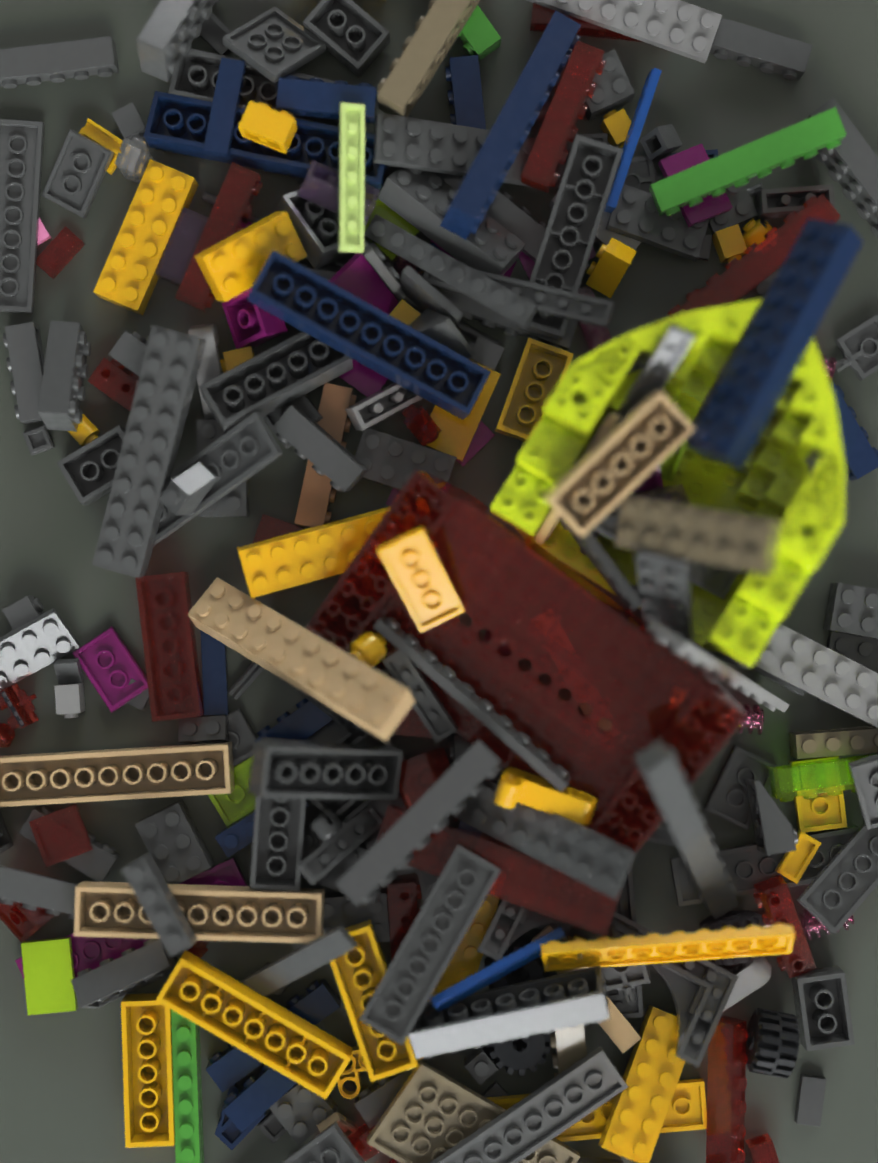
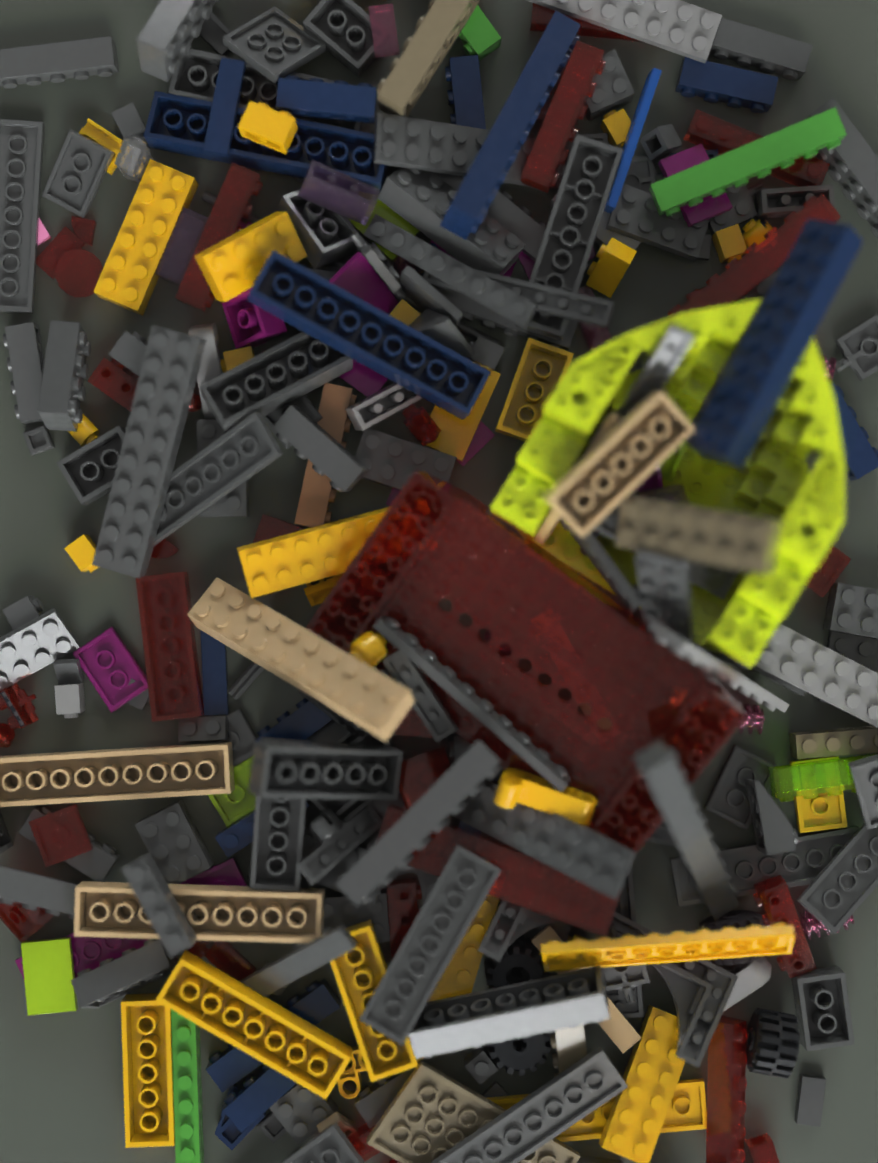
(78, 272): none -> clear red tile
(82, 553): none -> yellow brick
(84, 229): none -> clear red tile
(164, 550): none -> clear red tile
(188, 489): dark grey slope -> none
(195, 404): none -> clear red hinge
(229, 960): none -> clear red plate
(318, 593): none -> yellow plate
(351, 177): yellowish green tile -> none
(384, 30): none -> clear pink tile
(420, 579): yellow tile -> none
(495, 971): blue tile -> none
(725, 137): none -> clear red brick
(727, 85): none -> dark blue brick
(796, 862): yellow tile -> none
(827, 571): none -> clear red plate

